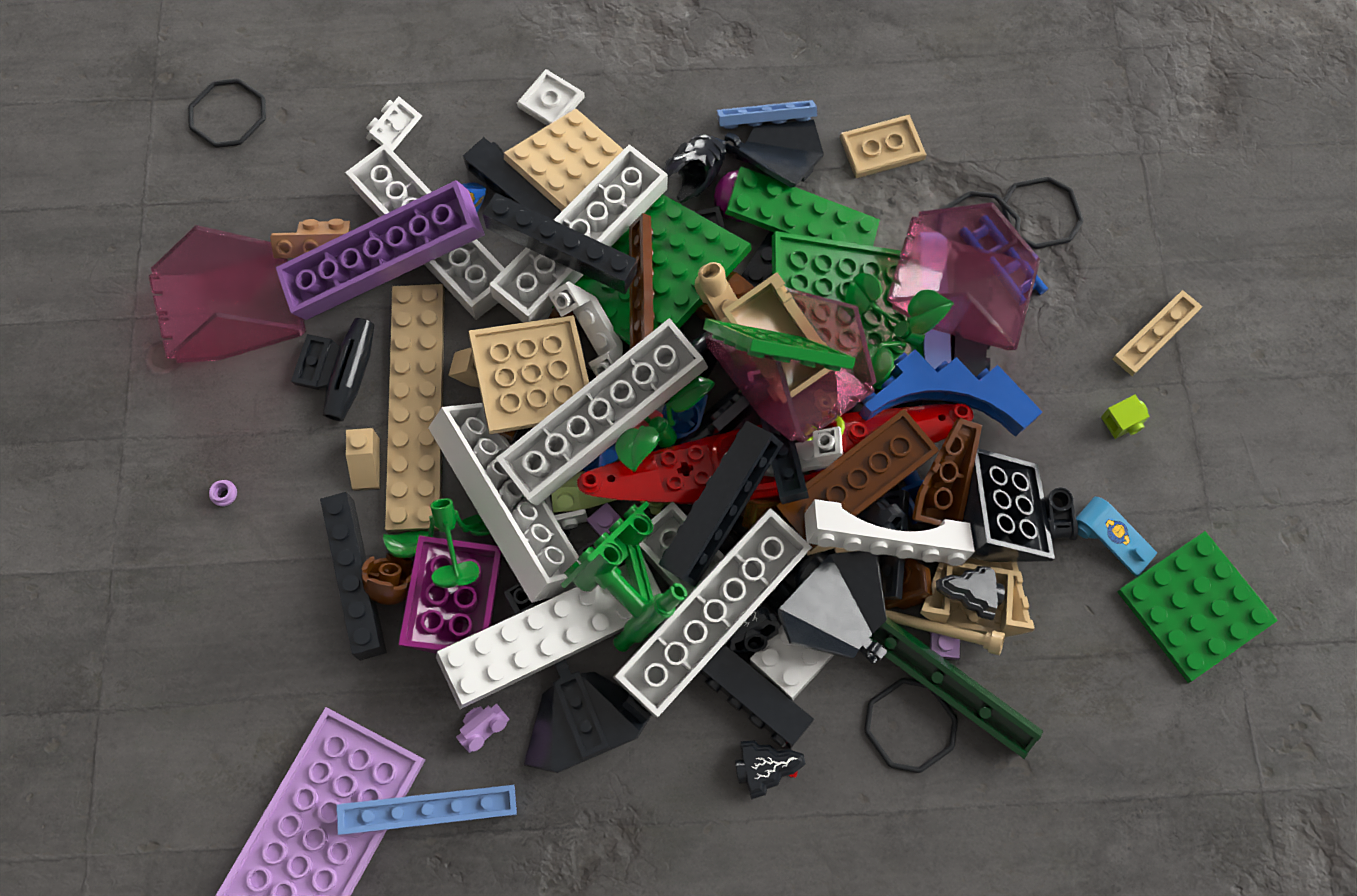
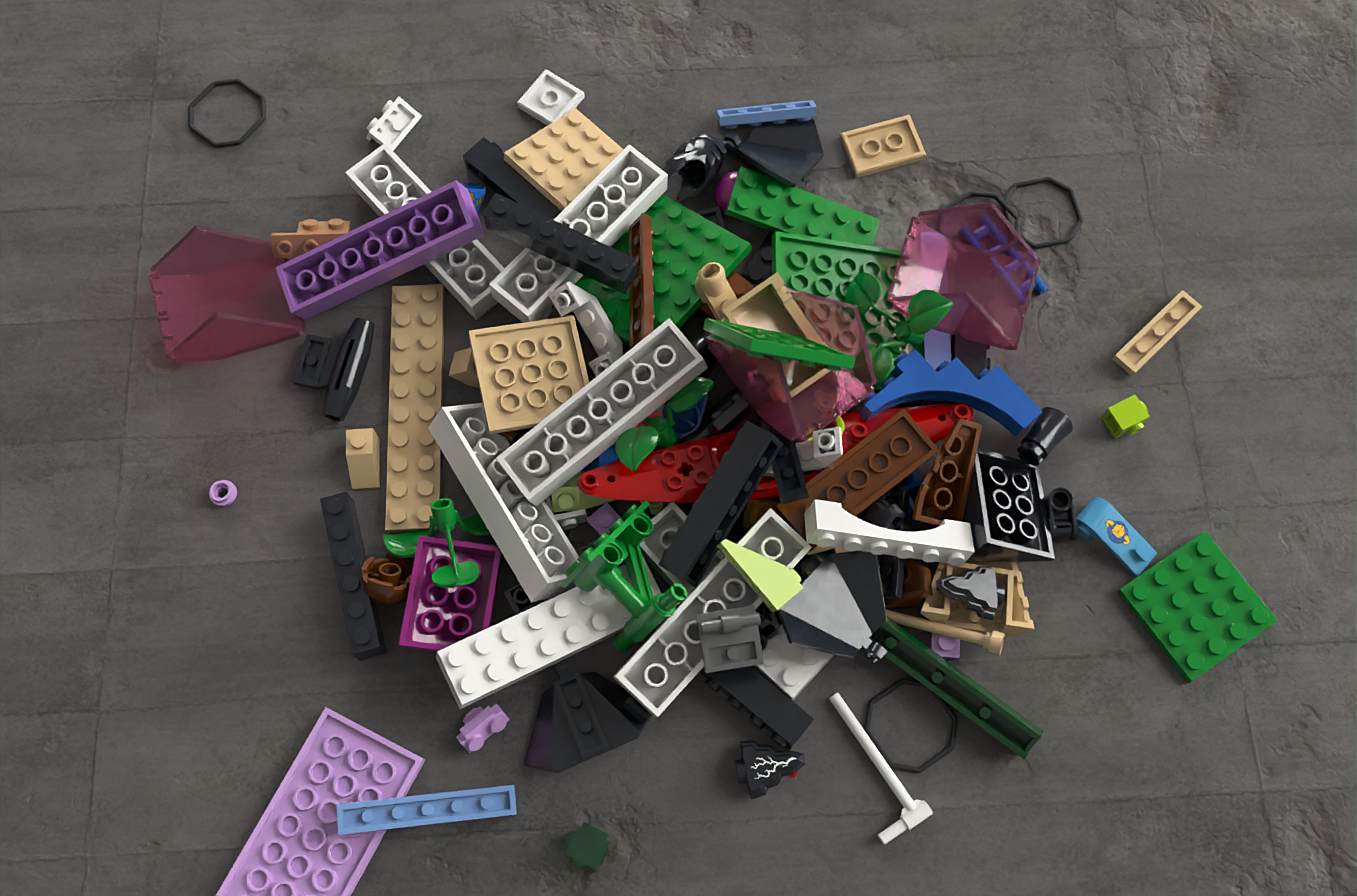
(587, 847): none -> clear green brick
(730, 638): none -> dark grey plate
(766, 577): none -> yellowish green slope
(913, 811): none -> white bar
(1044, 435): none -> black plant

